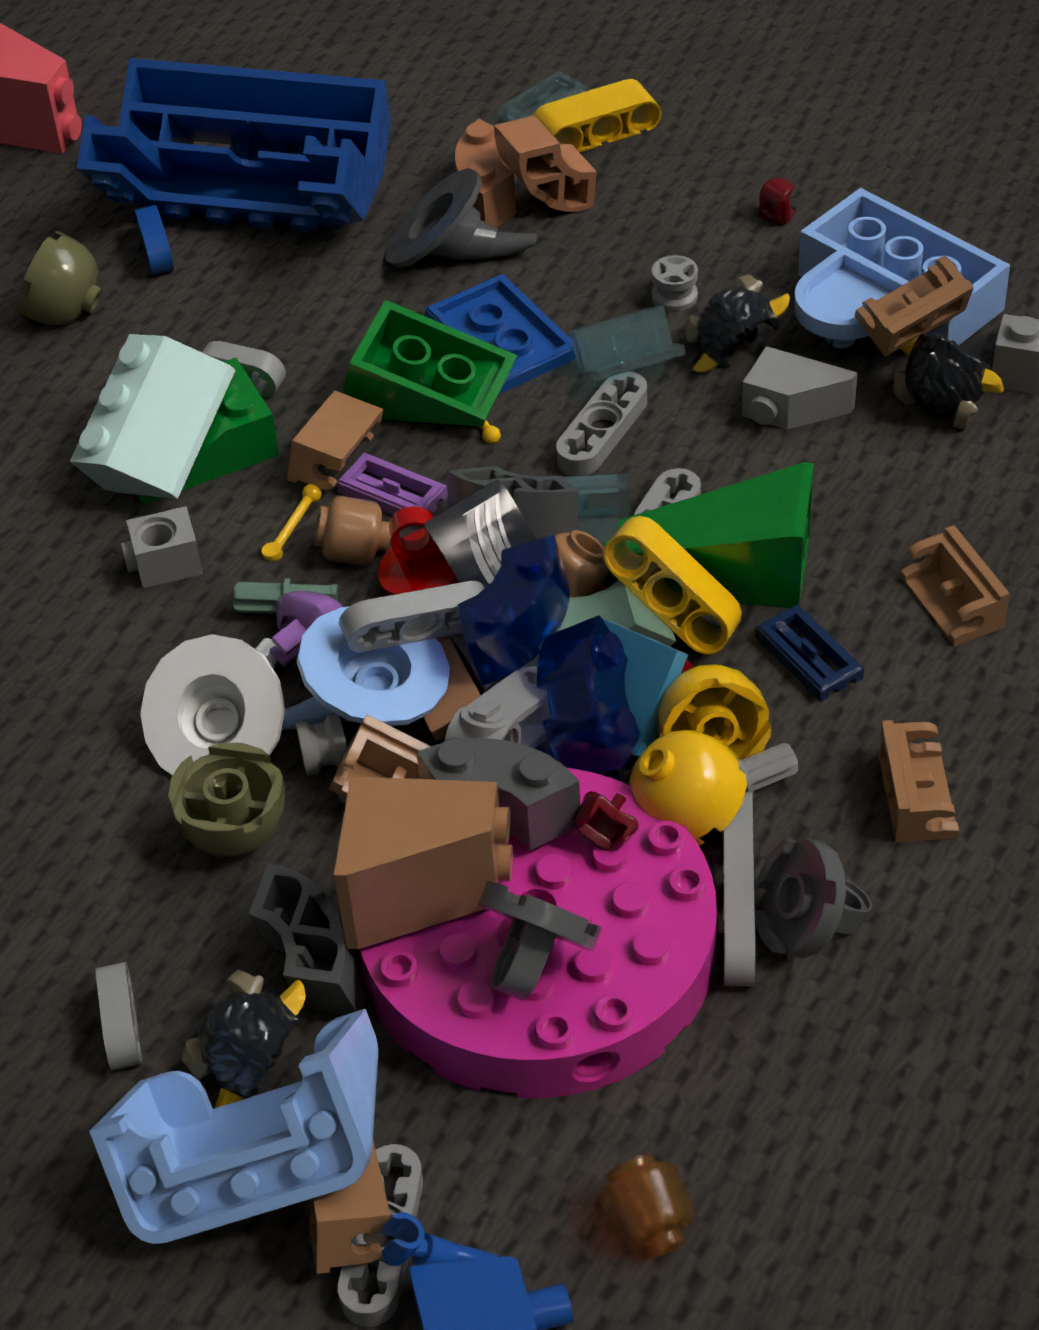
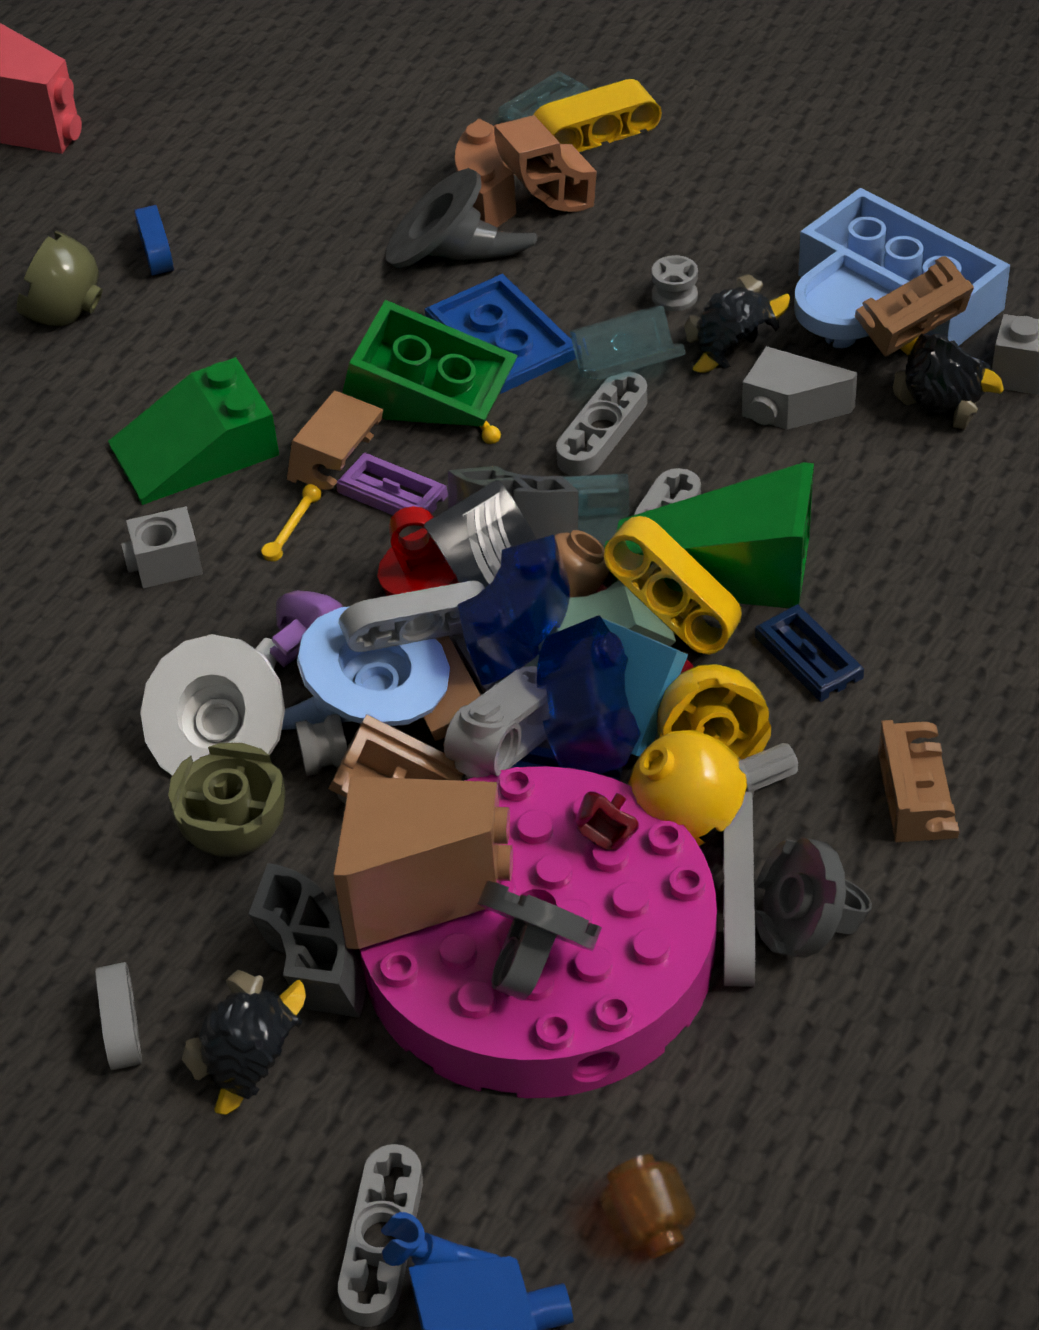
(152, 417): light aqua slope -> none
(200, 1167): light blue windscreen -> none
(261, 366): light grey beam -> none
(263, 597): sand green axle -> none
(298, 152): blue wedge -> none
(345, 1214): medium nougat hinge -> none
(351, 531): medium nougat head -> none
(532, 784): dark grey brick -> none
(775, 201): dark red piece -> none
(956, 587): medium nougat hinge -> none

